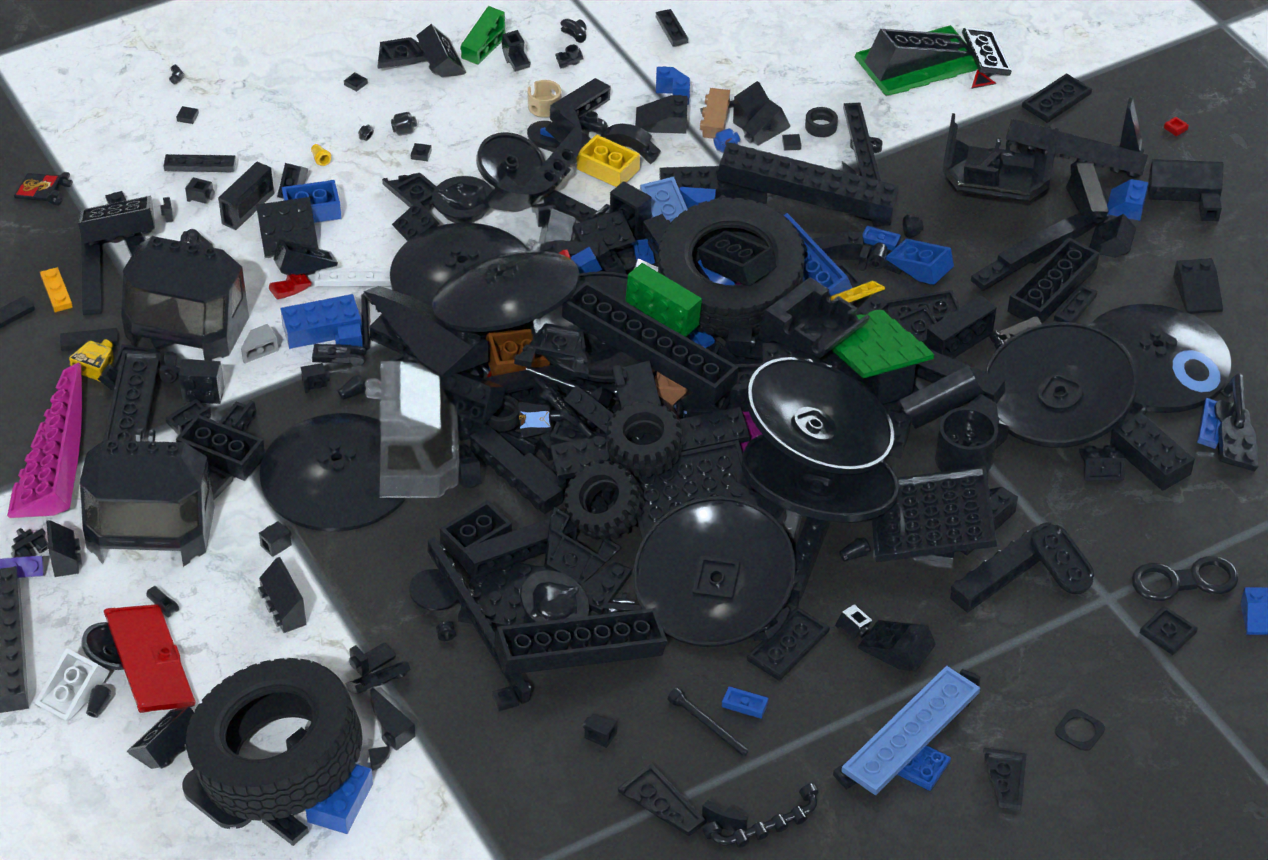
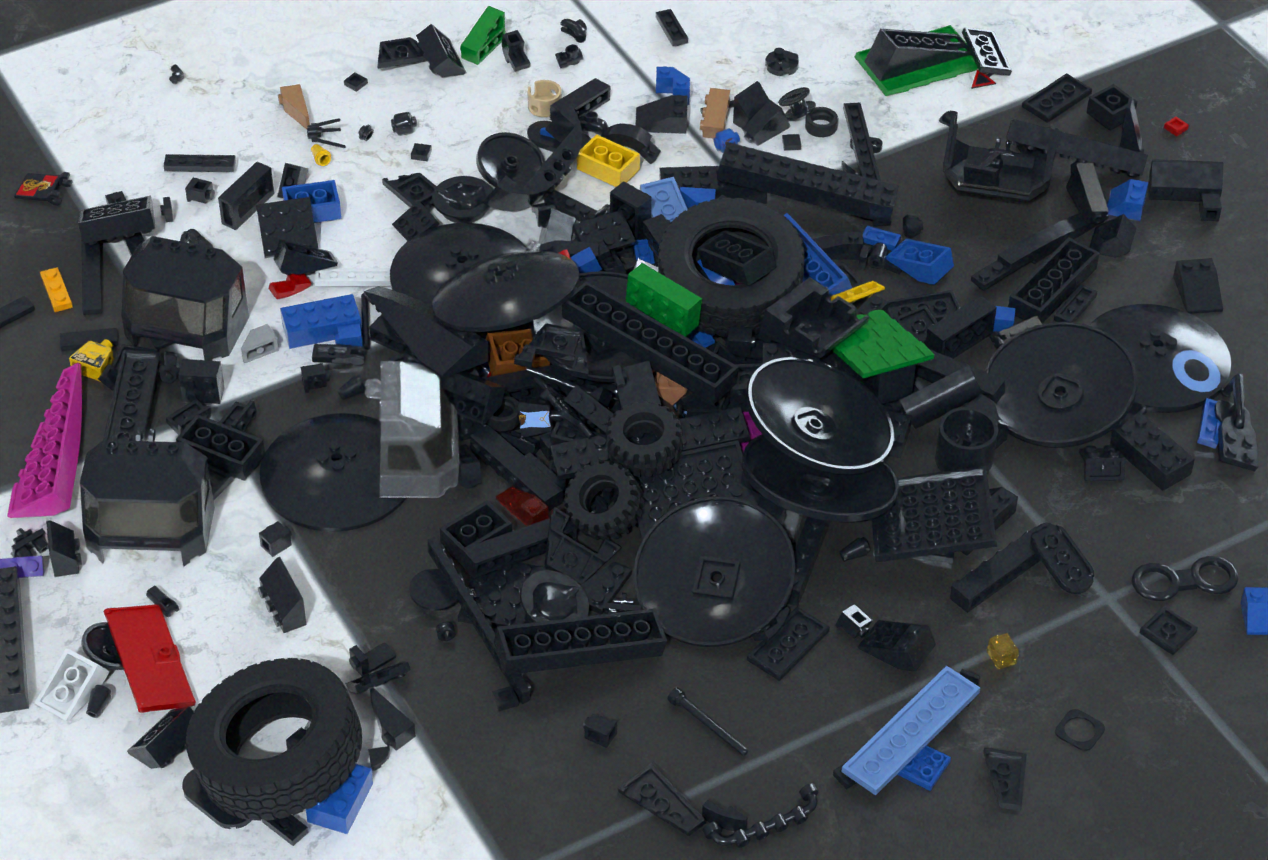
(187, 115): black tile -> none
(294, 103): none -> medium nougat slope
(315, 132): none -> black plant
(523, 505): none -> clear red slope
(745, 702): blue plate -> none
(781, 62): none -> black plate
(799, 108): none -> black piece
(946, 117): none -> black tile
(1002, 651): none -> clear yellow brick
(1004, 318): none -> blue brick
(1109, 106): none -> black brick

